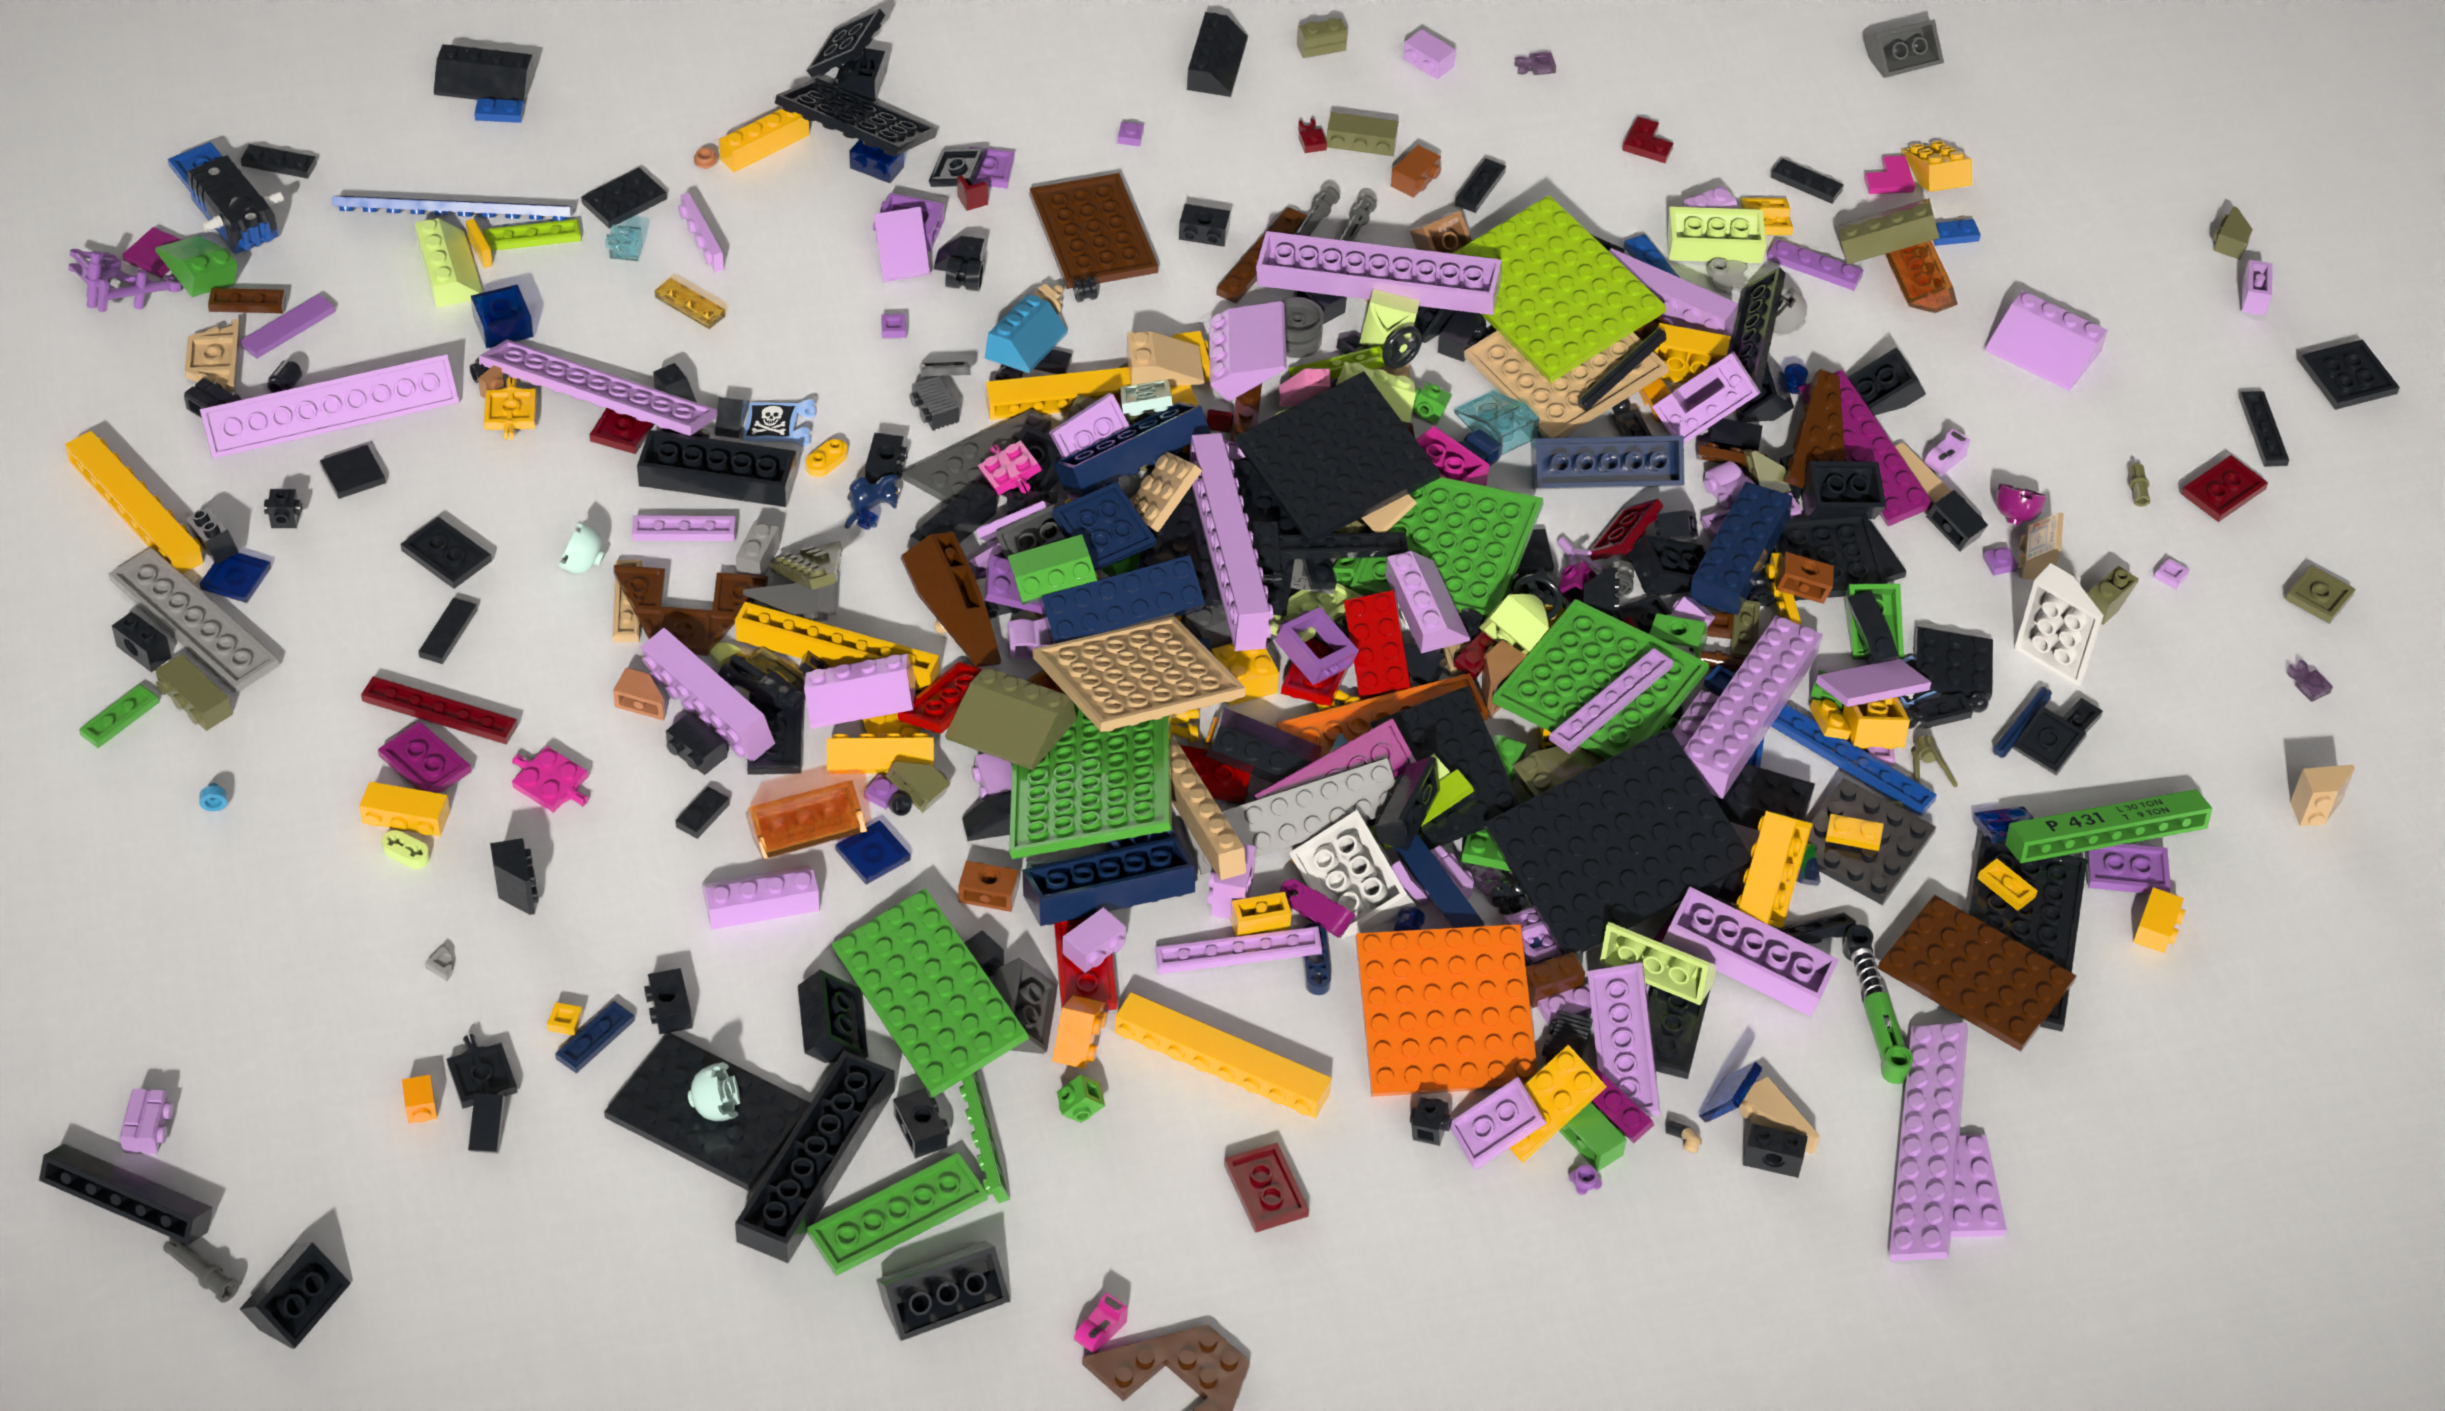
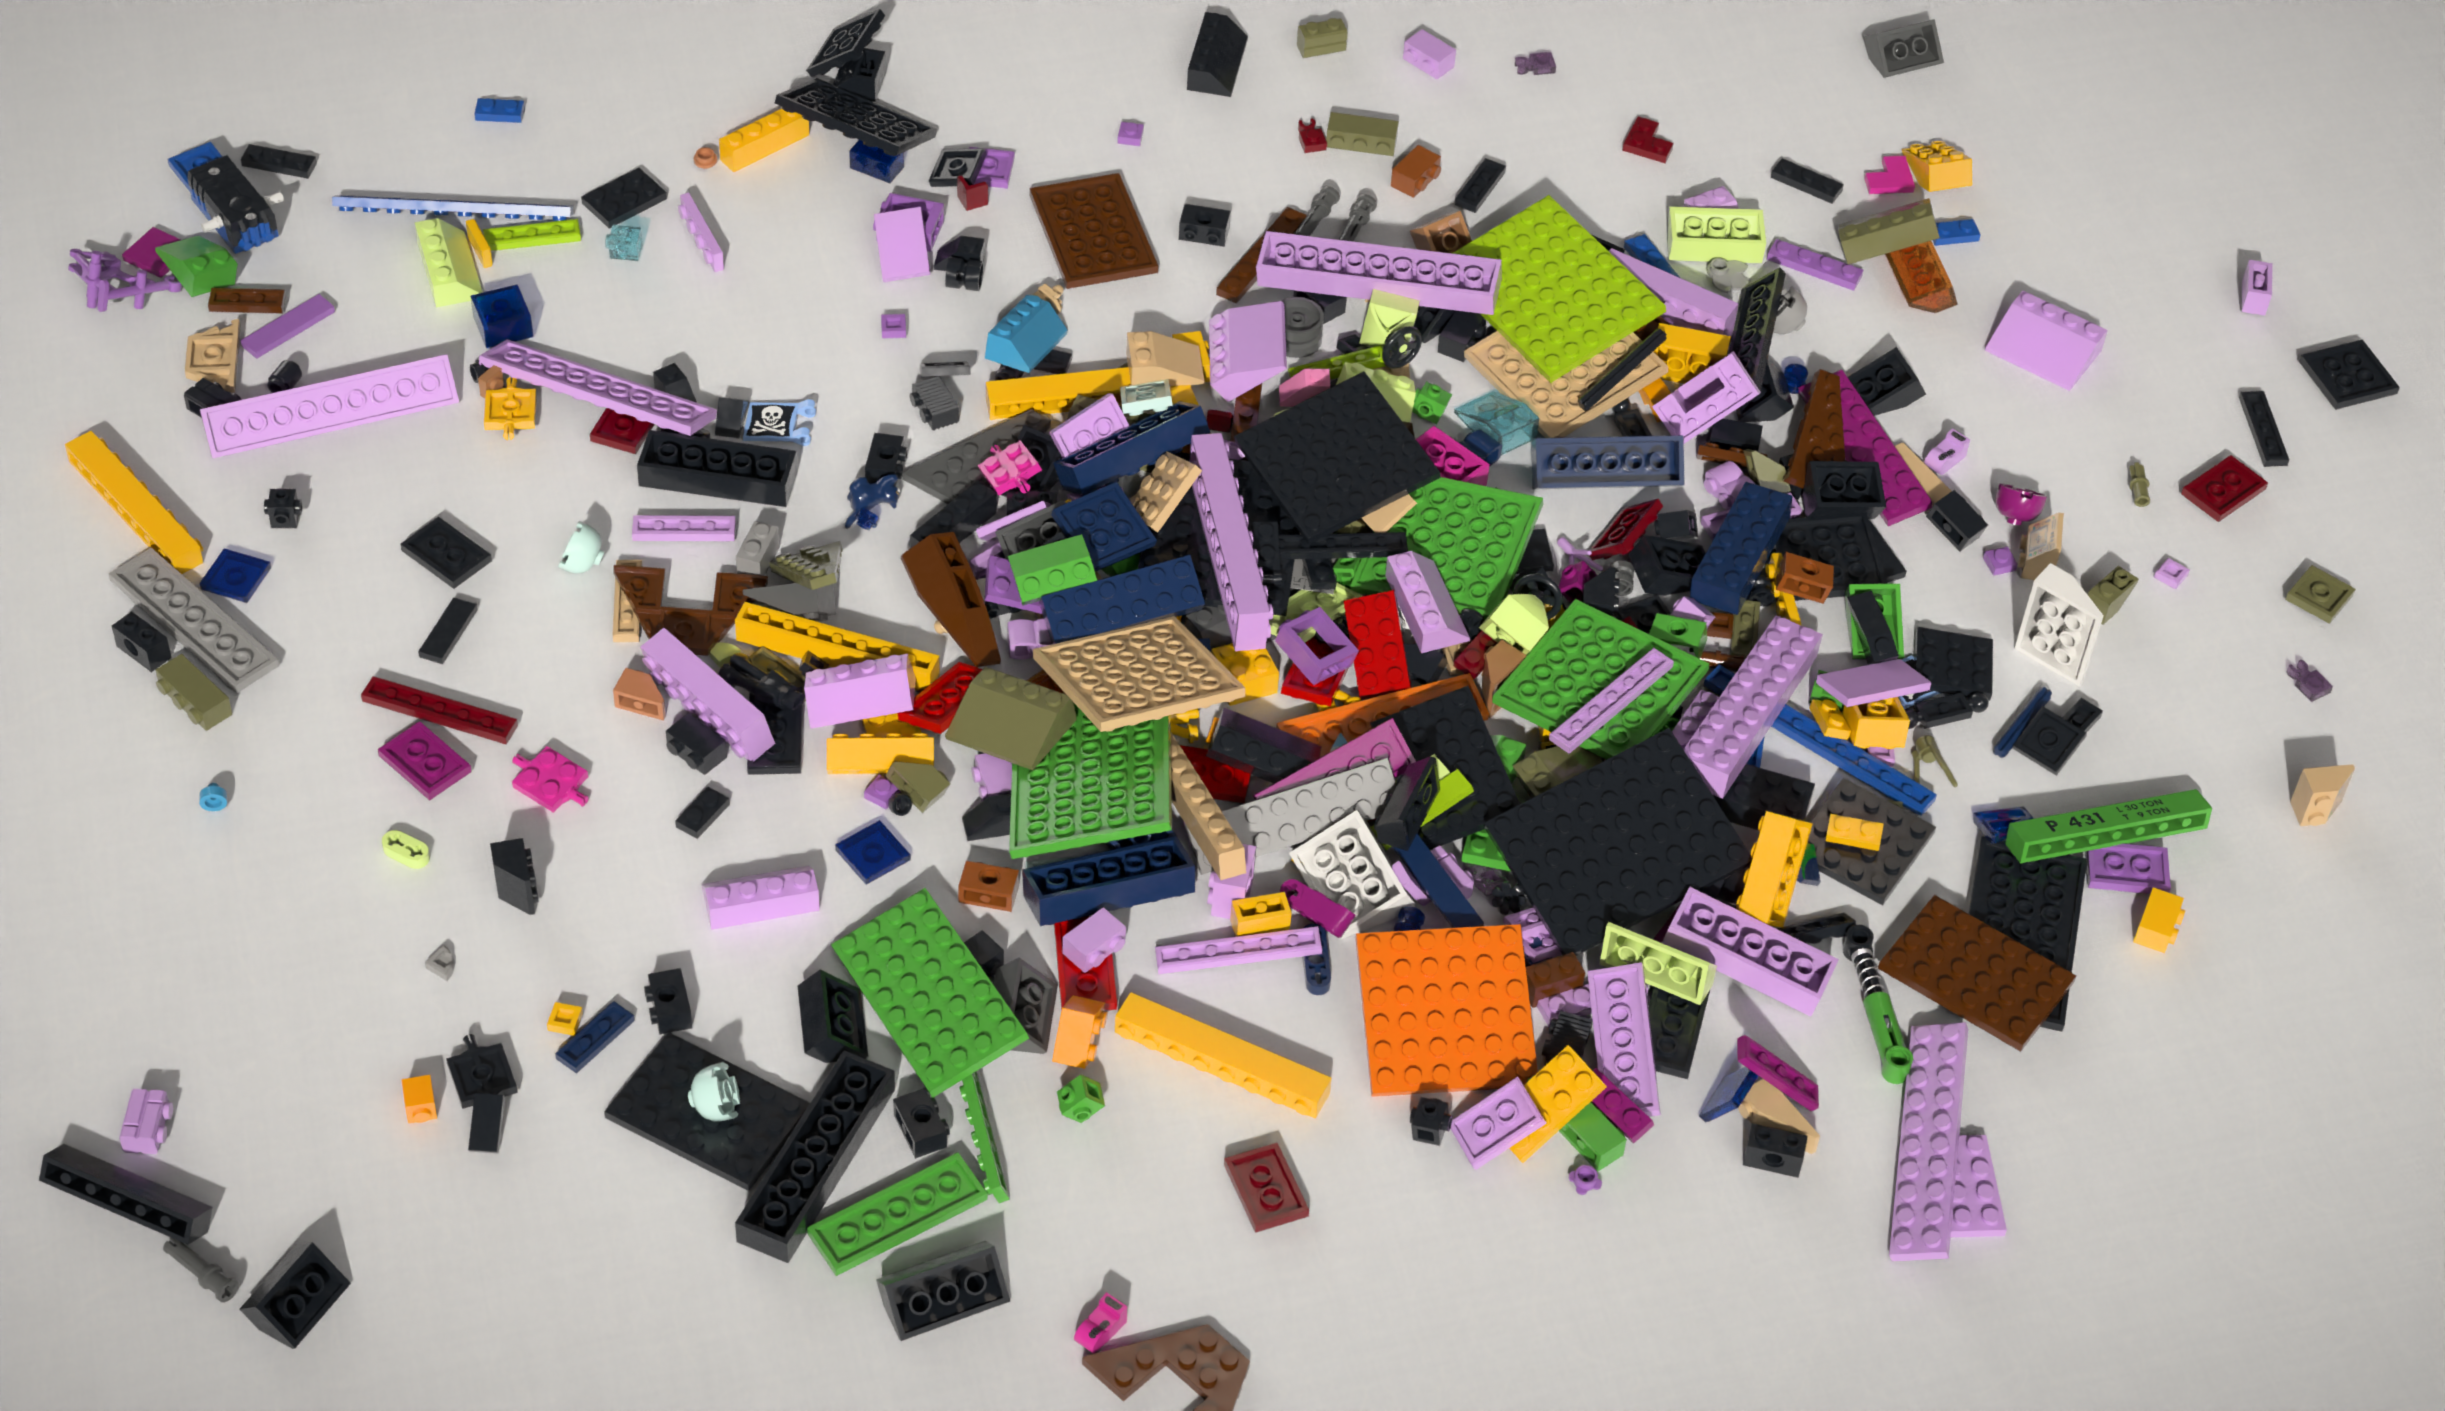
(119, 716): bright green tile -> none
(212, 535): black brick -> none
(352, 471): black tile -> none
(404, 809): yellow brick -> none
(483, 73): black slope -> none
(690, 303): clear yellow plate -> none
(806, 819): clear orange slope -> none
(826, 457): yellow plate -> none
(1085, 289): black wheel -> none
(1687, 1133): arm -> none
(1775, 213): yellow slope -> none
(1777, 1073): none -> magenta tile
(2007, 884): yellow plate -> none
(2234, 234): olive slope -> none

